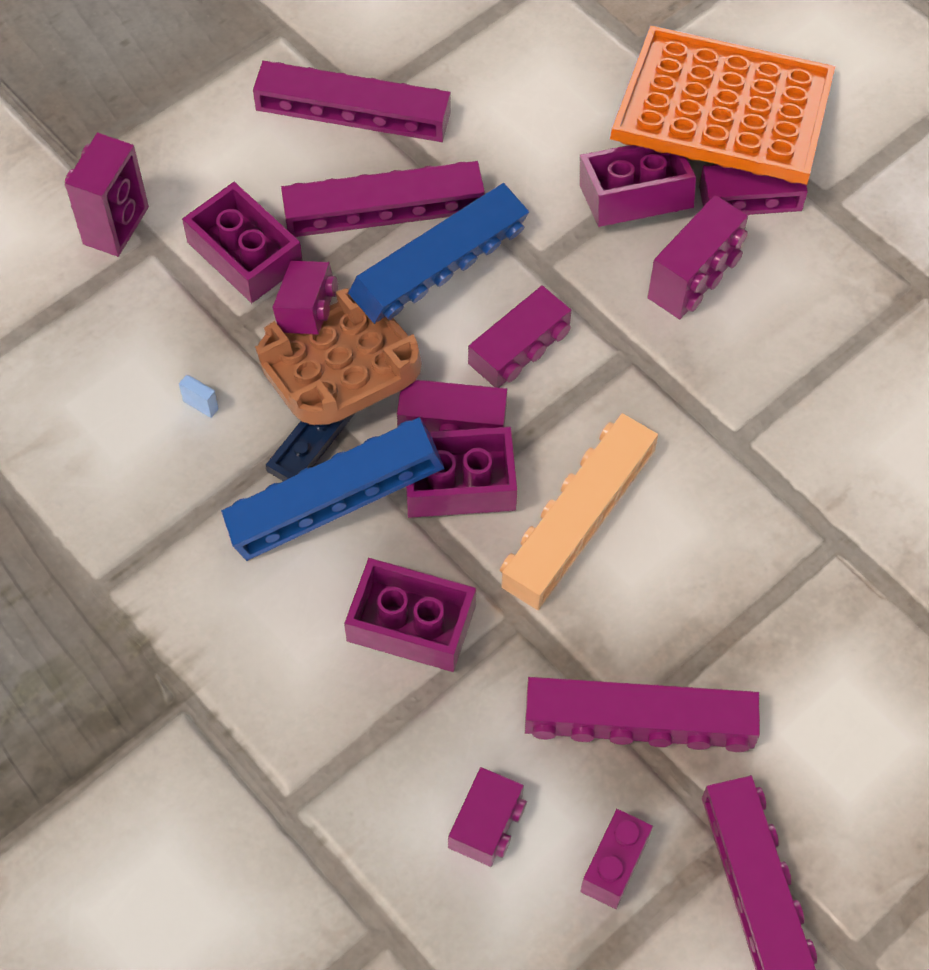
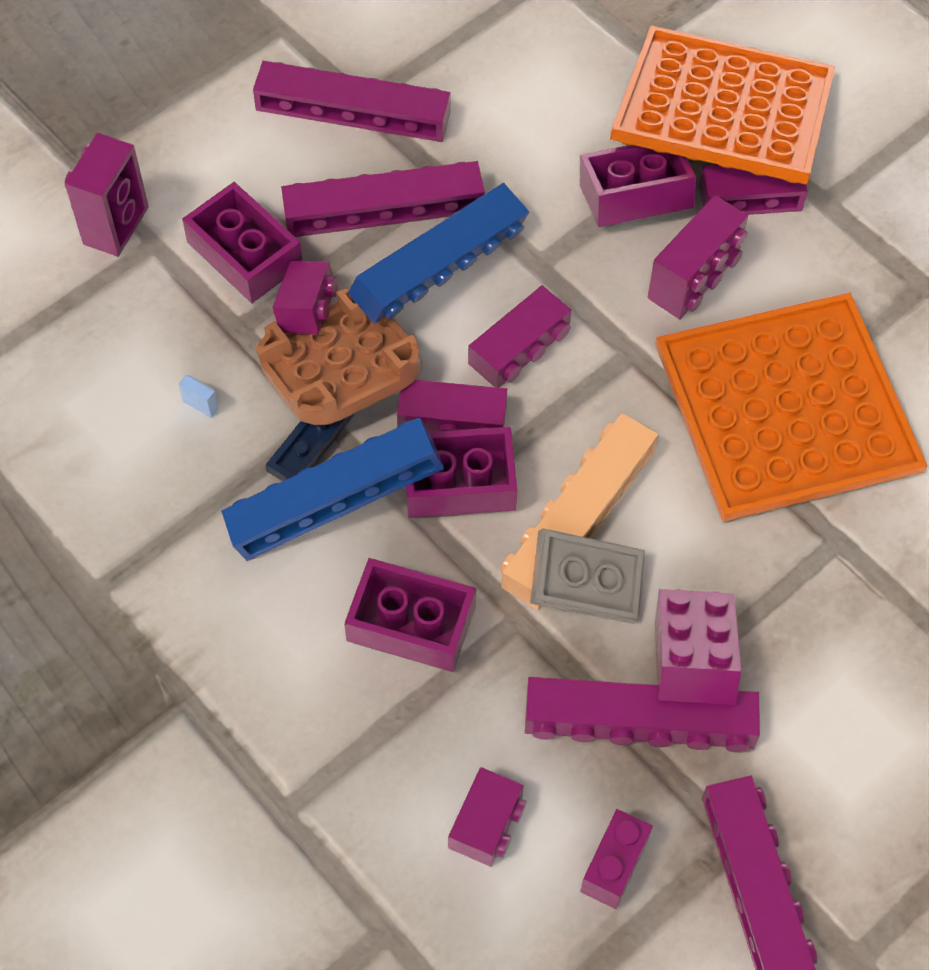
(587, 576): none -> light grey tile
(697, 647): none -> brick
(788, 406): none -> orange plate

